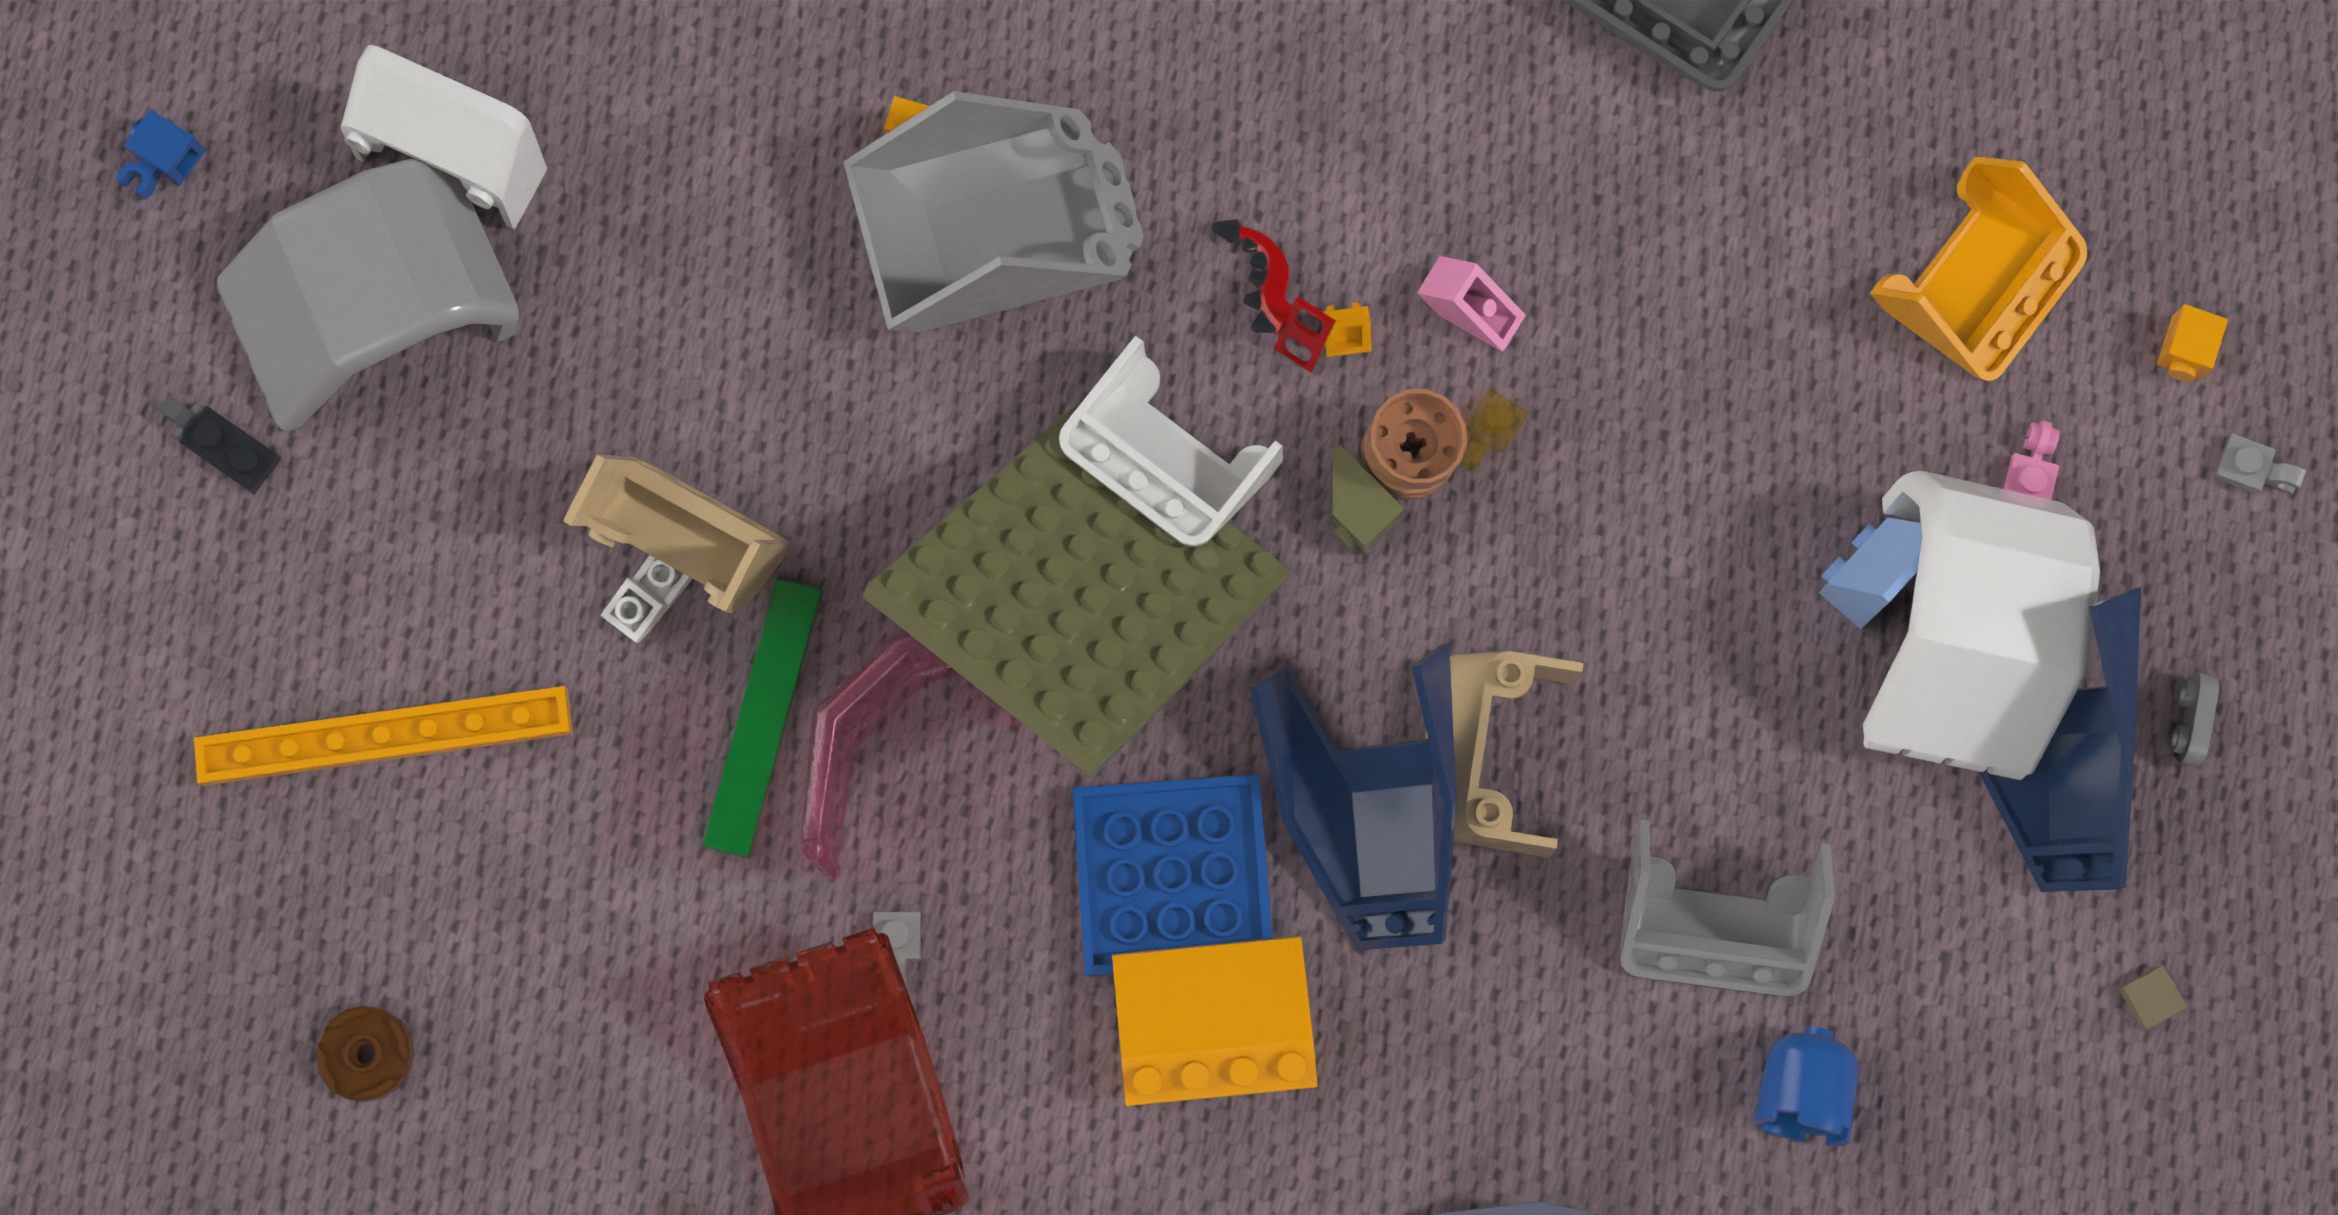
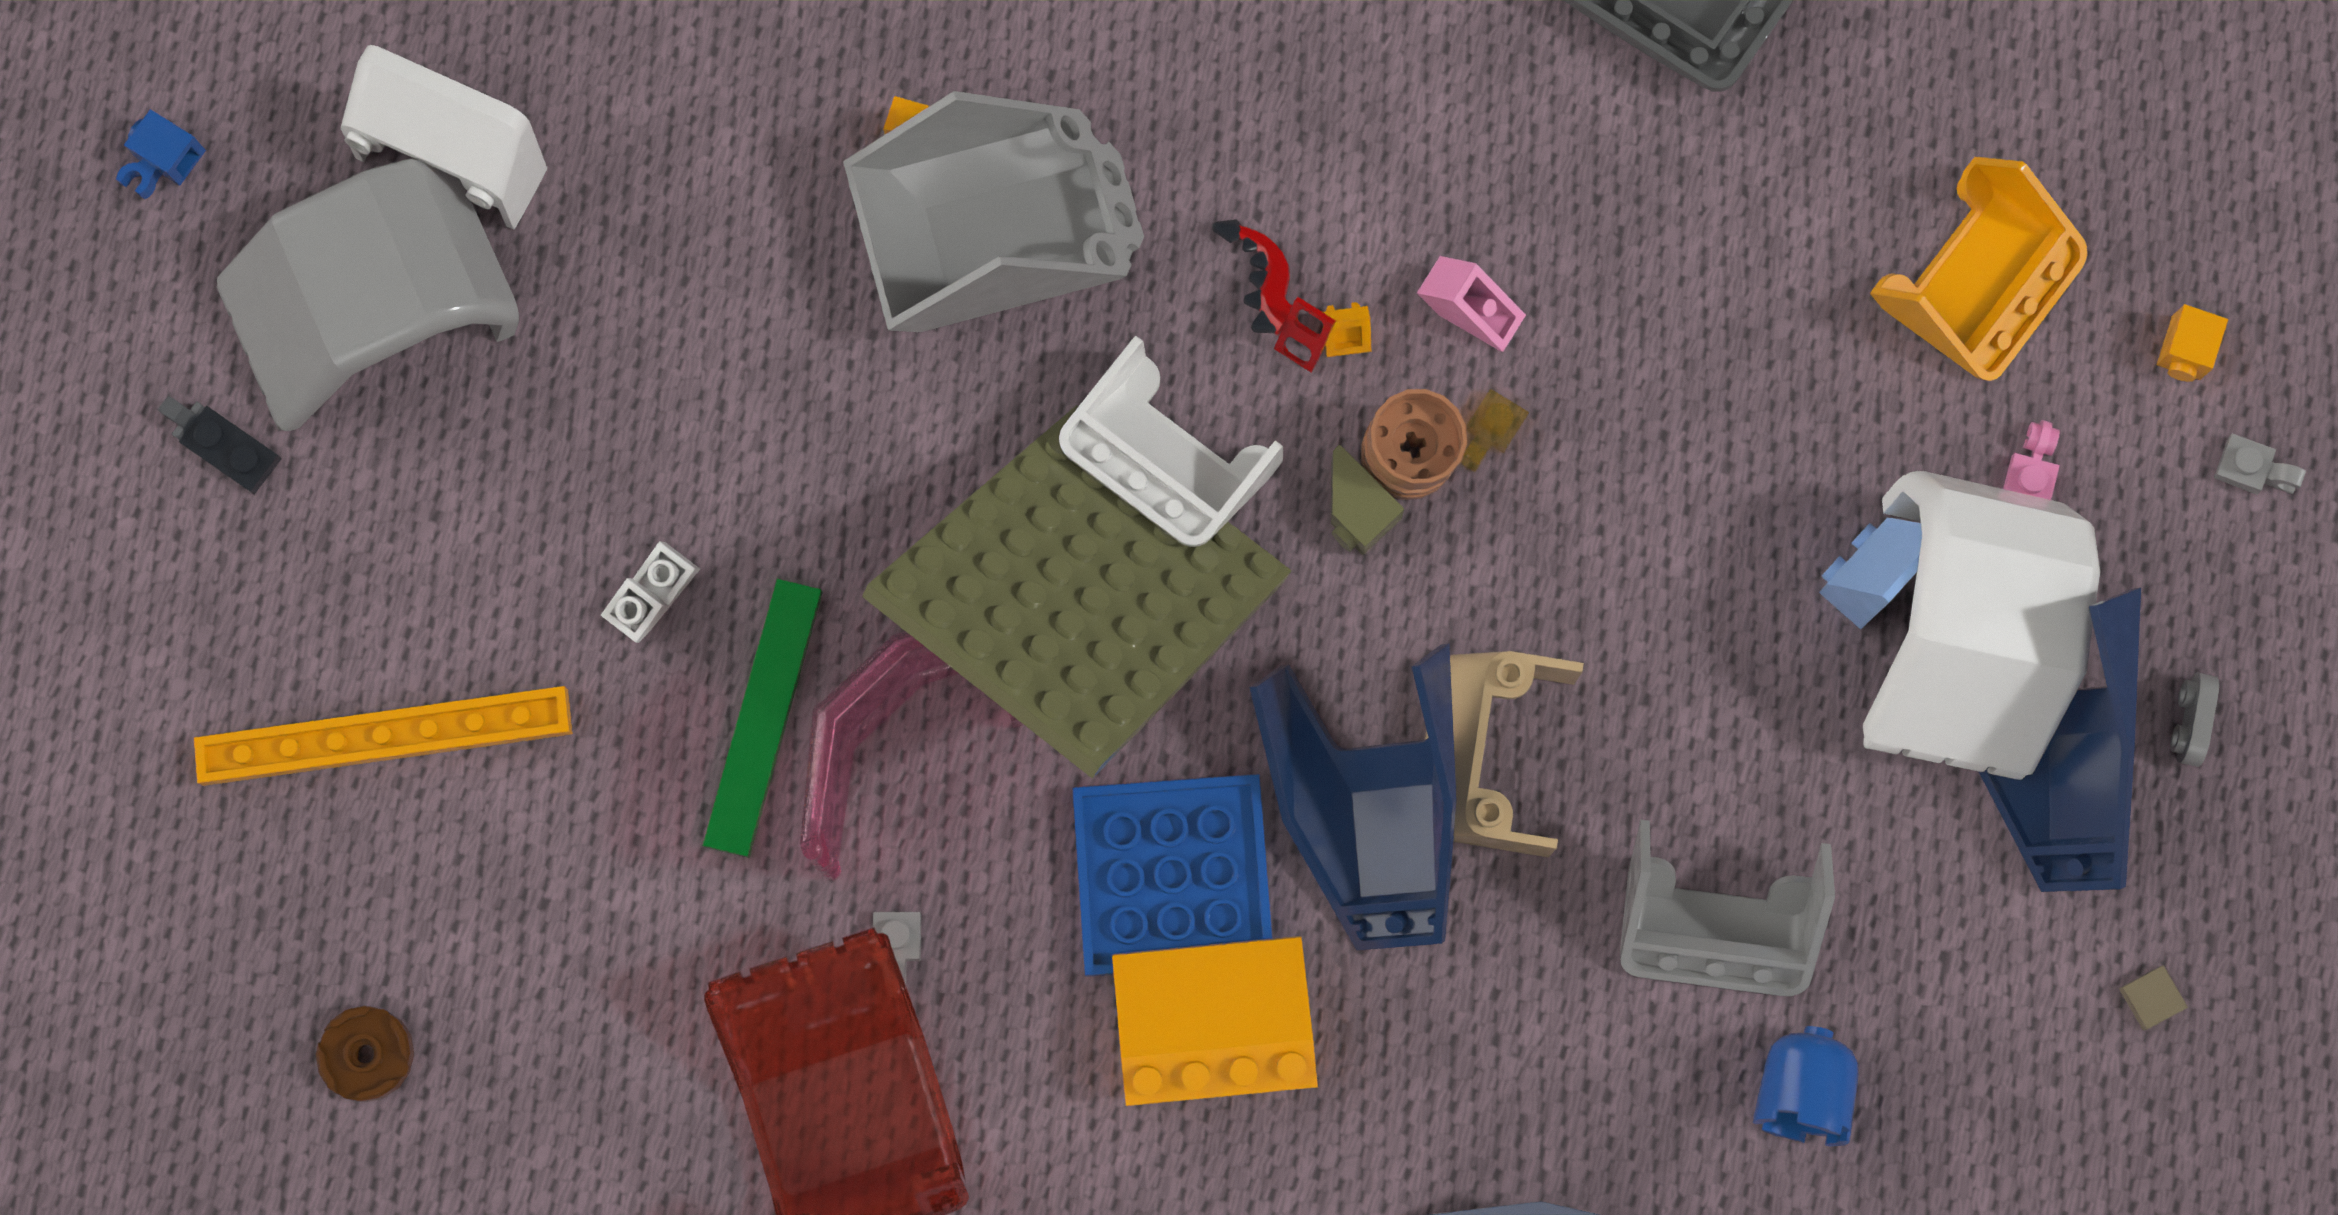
(678, 525): tan windscreen -> none

